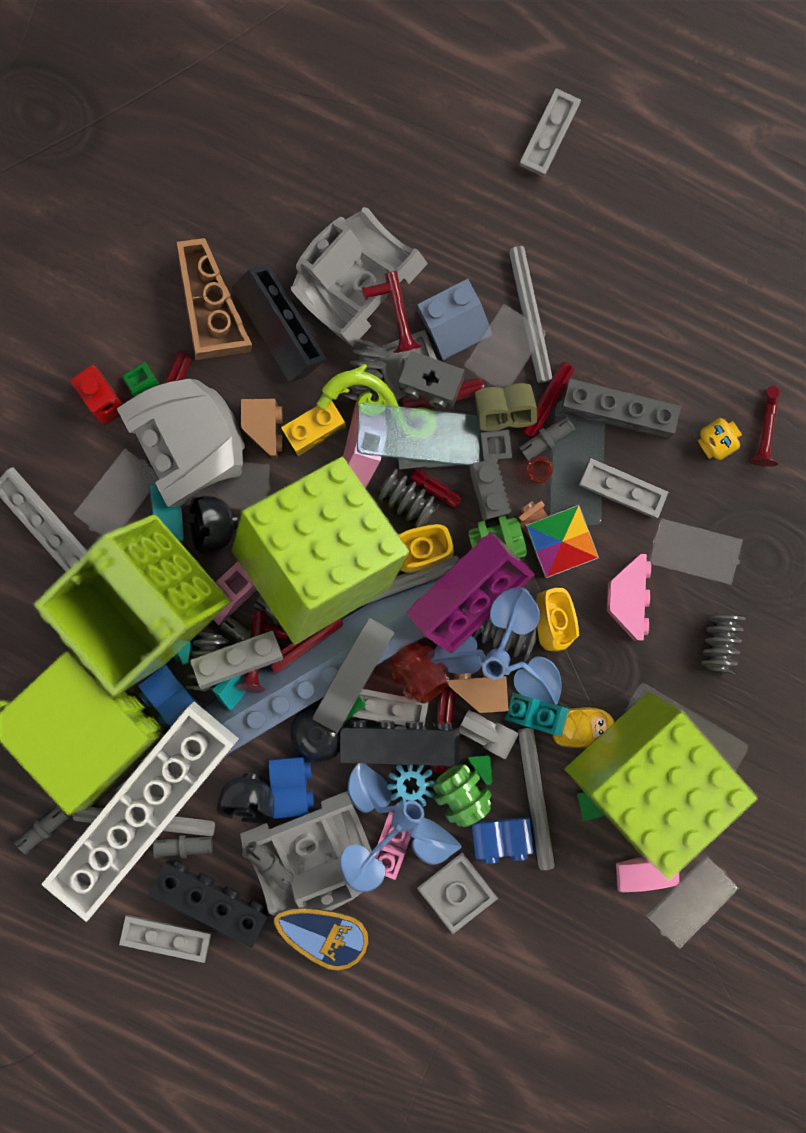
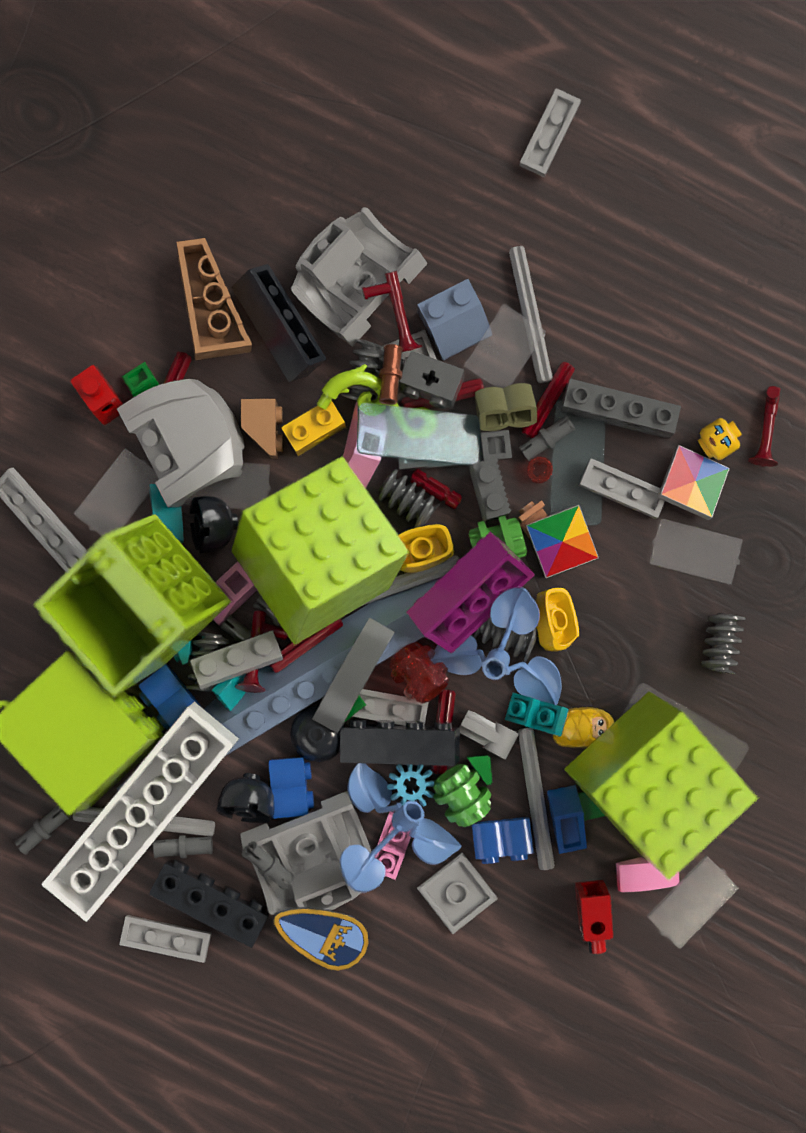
(390, 374): none -> copper pin
(481, 693): medium nougat slope -> none
(567, 819): none -> blue slope
(594, 914): none -> red torso
(629, 598): bright pink slope -> none
(693, 482): none -> tile

